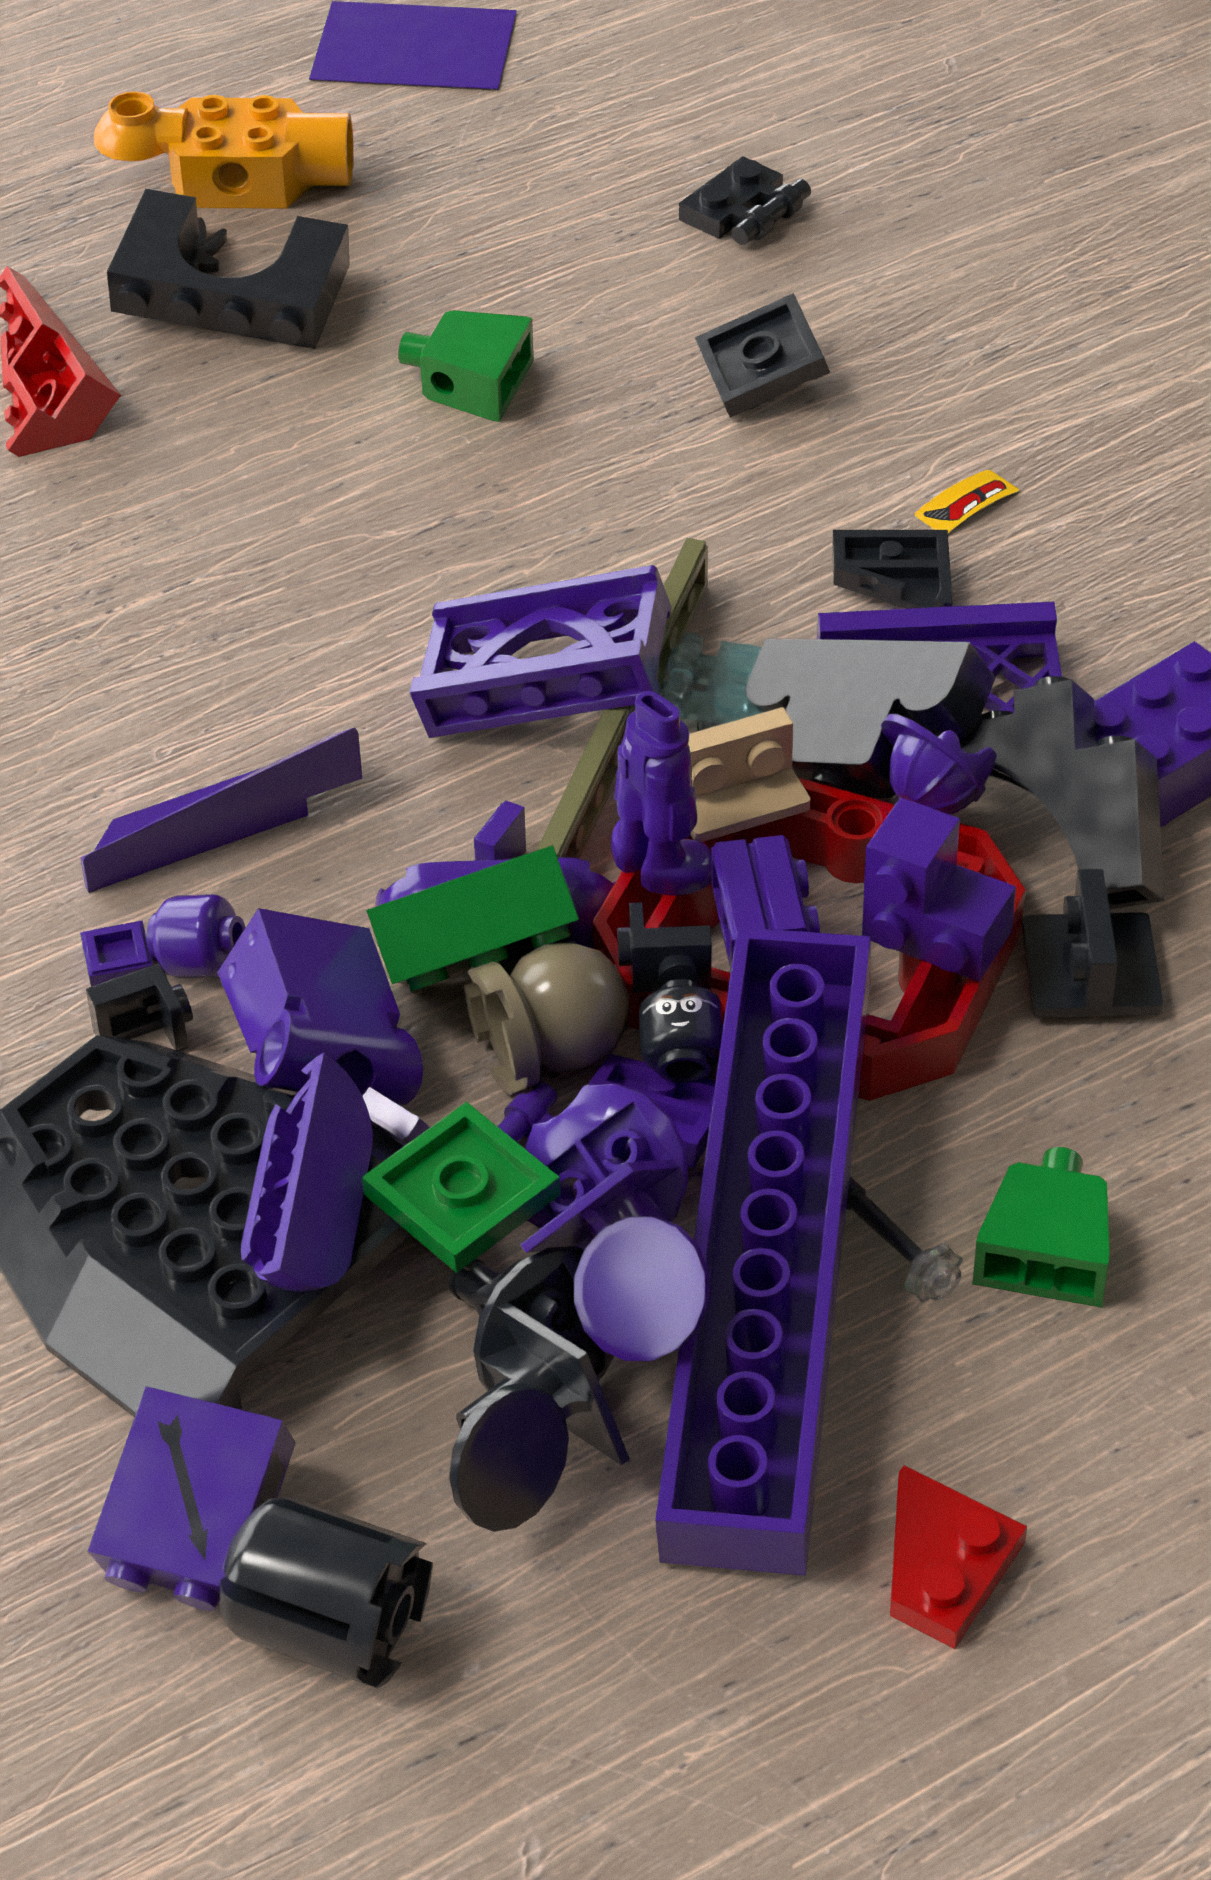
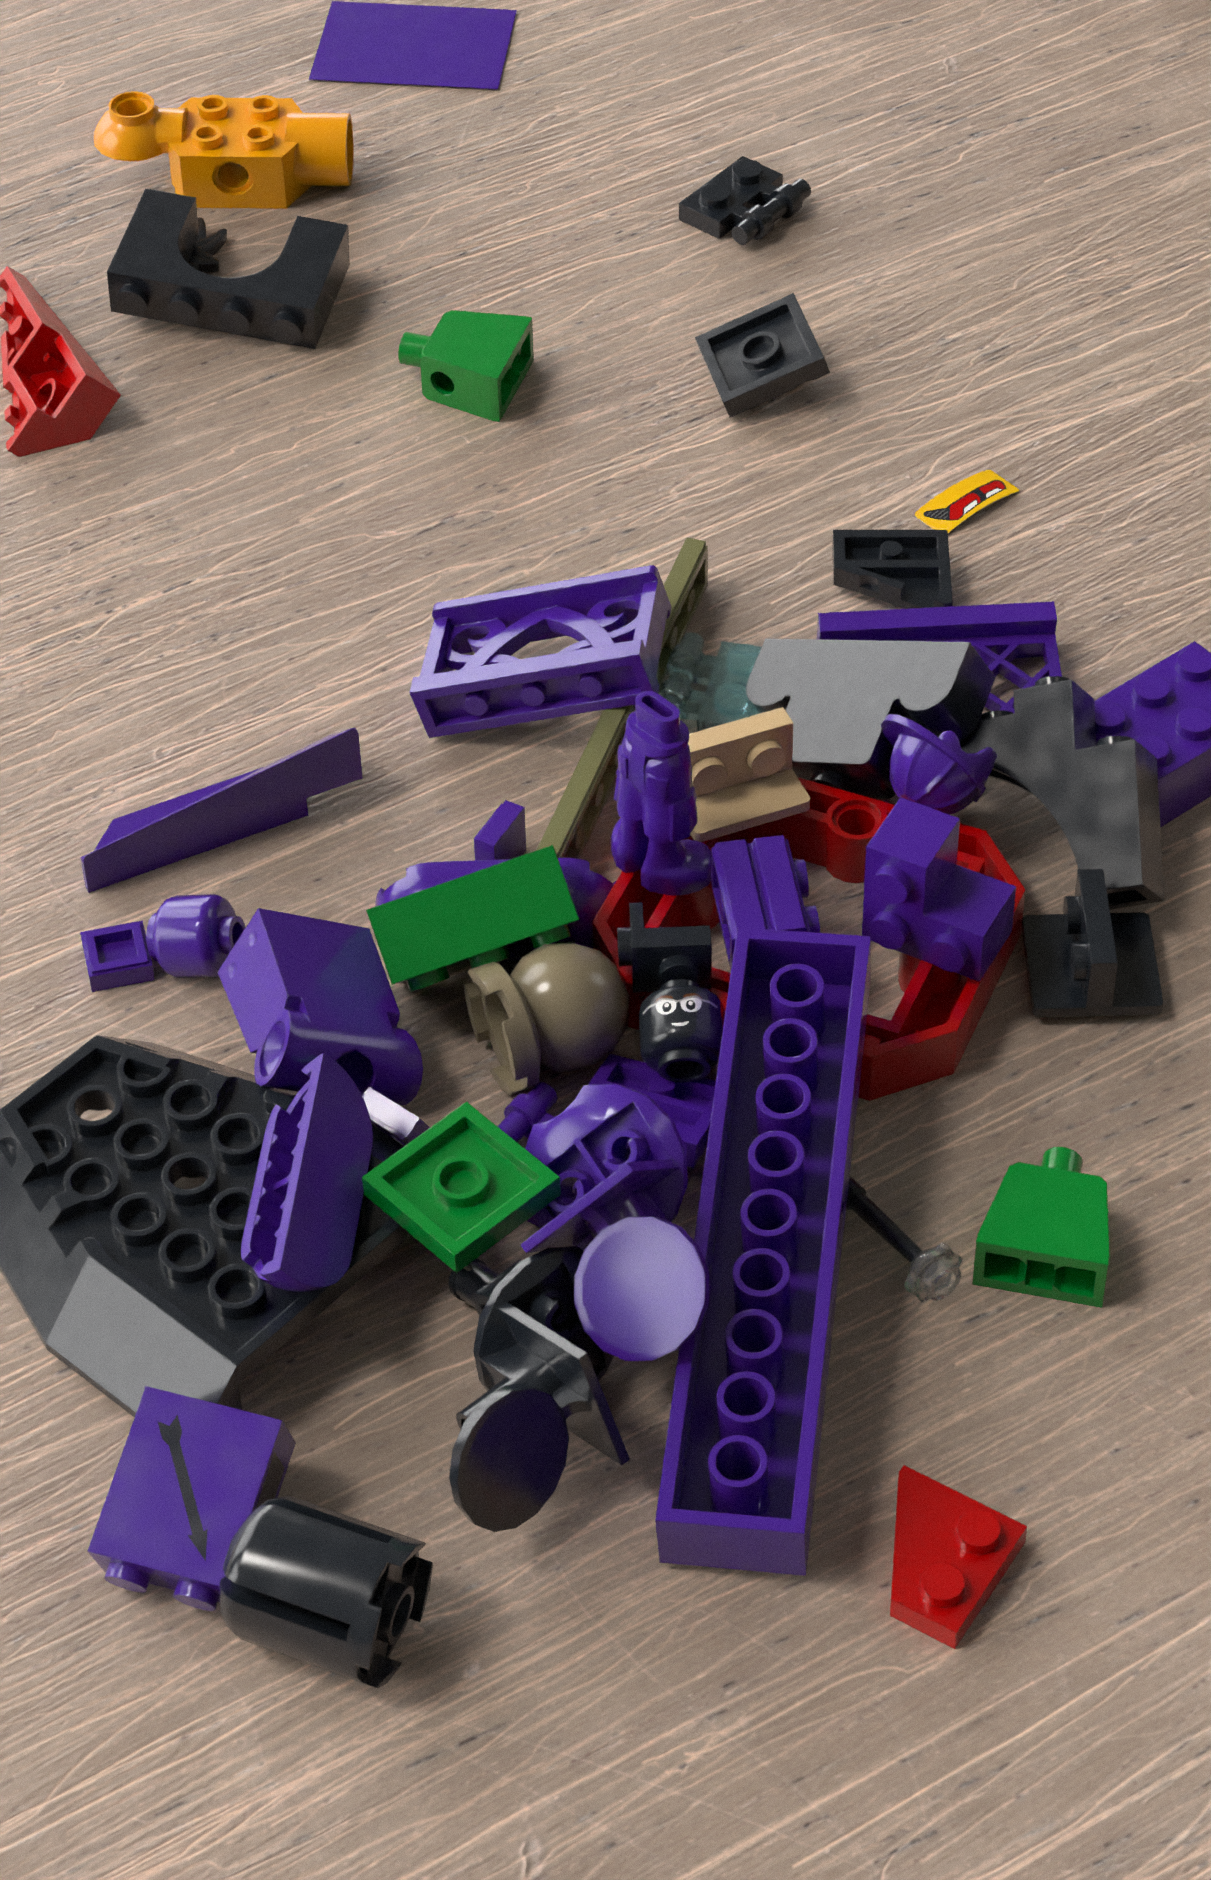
(140, 1005): black bracket -> none

